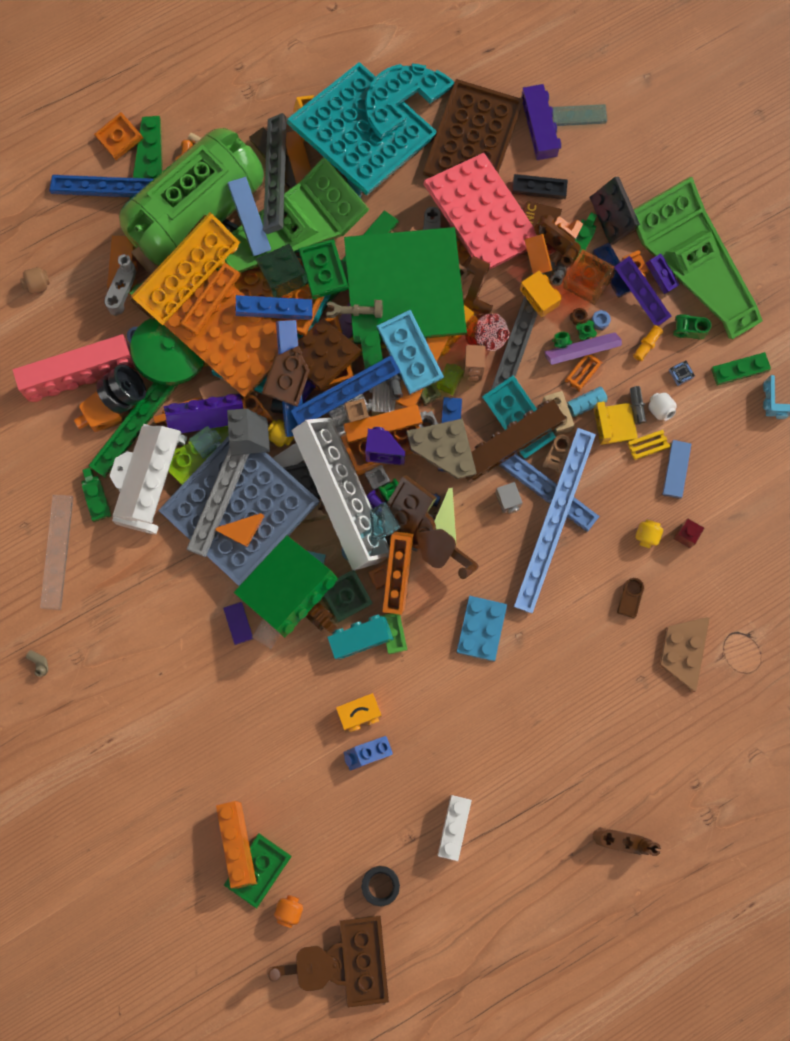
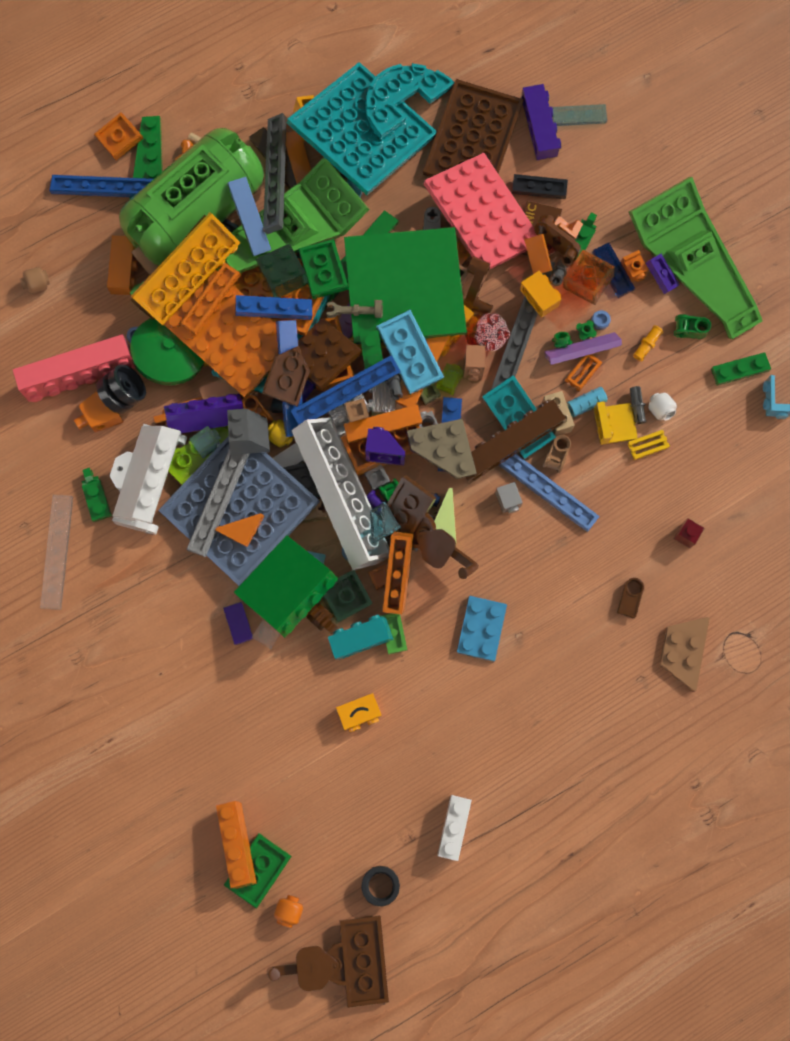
(40, 663): dark tan arm -> none
(124, 275): light grey beam -> none
(130, 428): green plate -> none
(367, 753): blue bracket -> none
(554, 521): light blue plate -> none
(579, 312): reddish brown plate -> none
(614, 210): black plate -> none
(636, 845): reddish brown beam -> none
(642, 291): dark purple plate -> none
(649, 533): yellow head -> none
(676, 469): medium blue tile -> none
(681, 373): tile -> none

